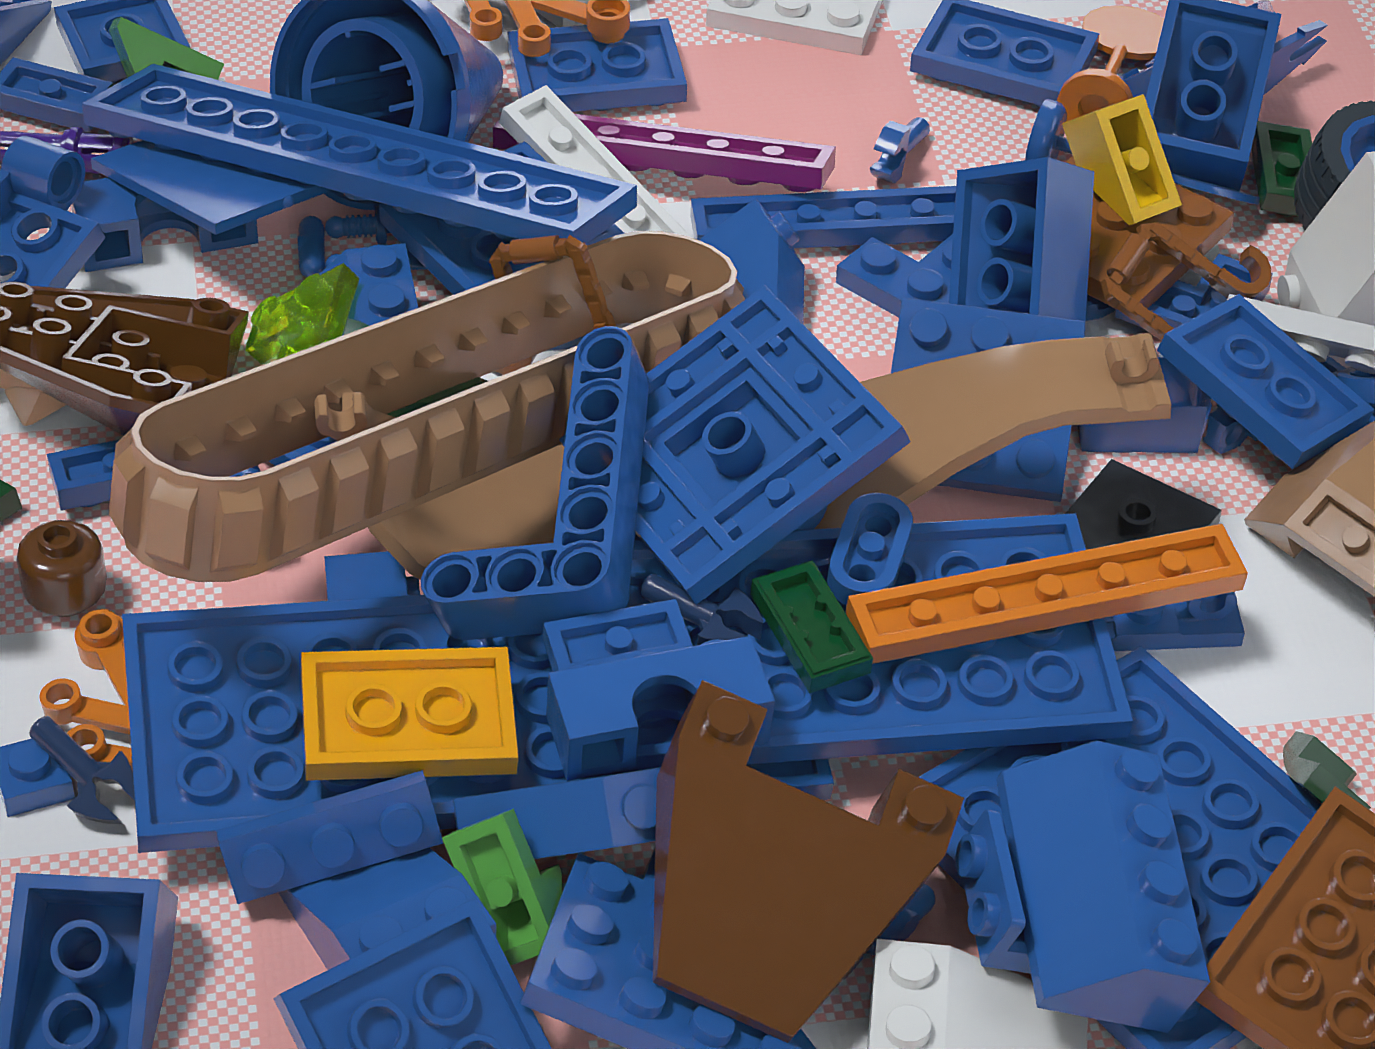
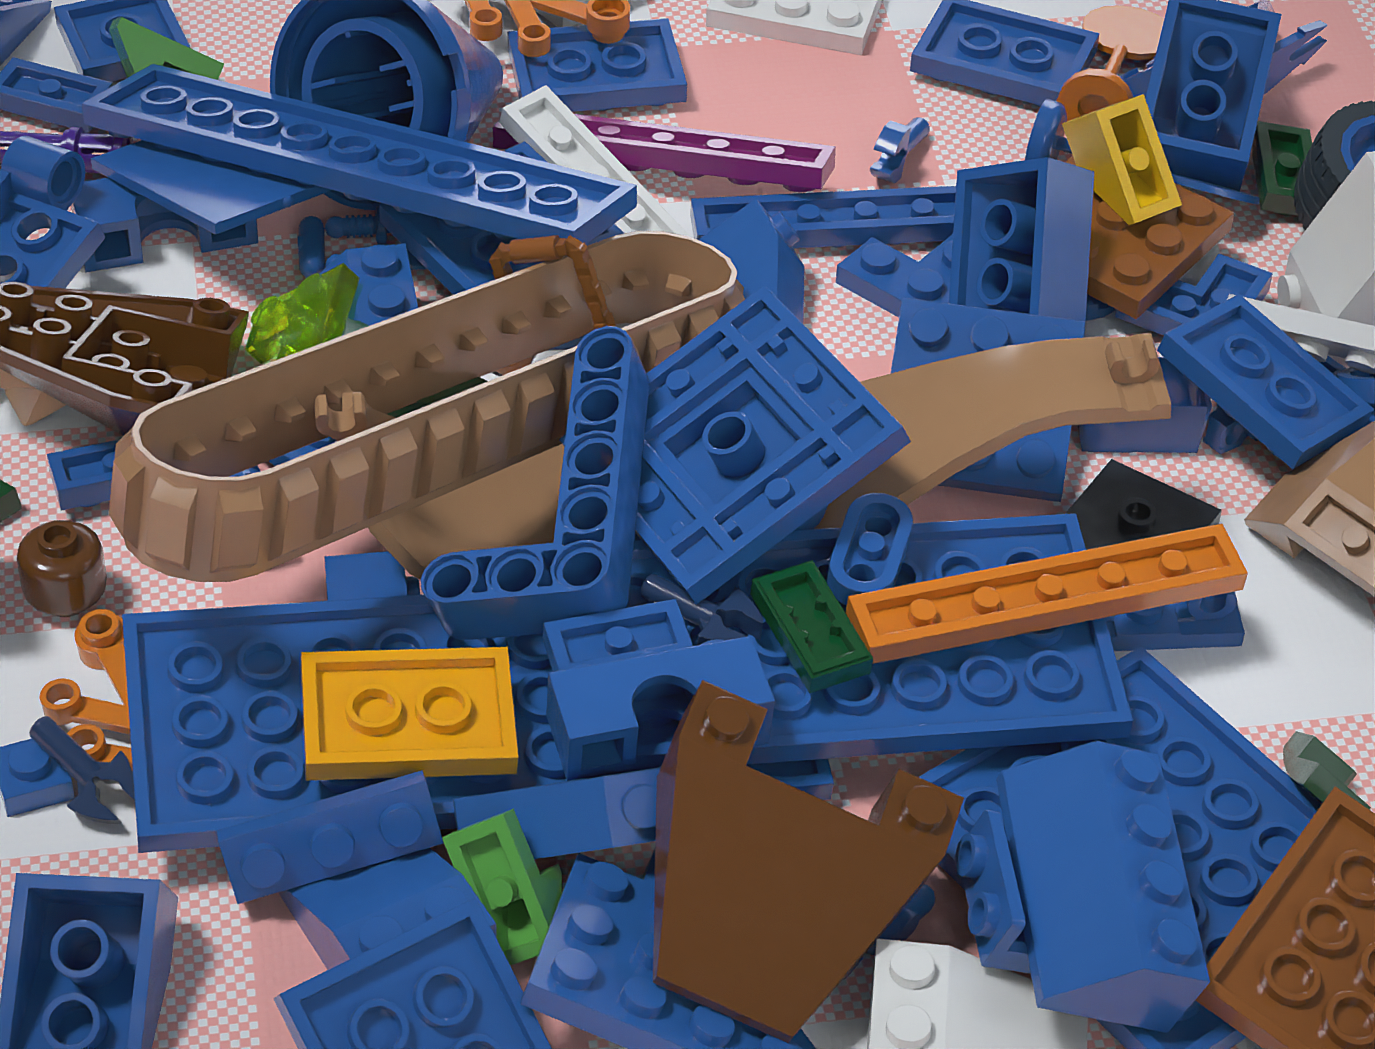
(1219, 279): dark orange piece -> none

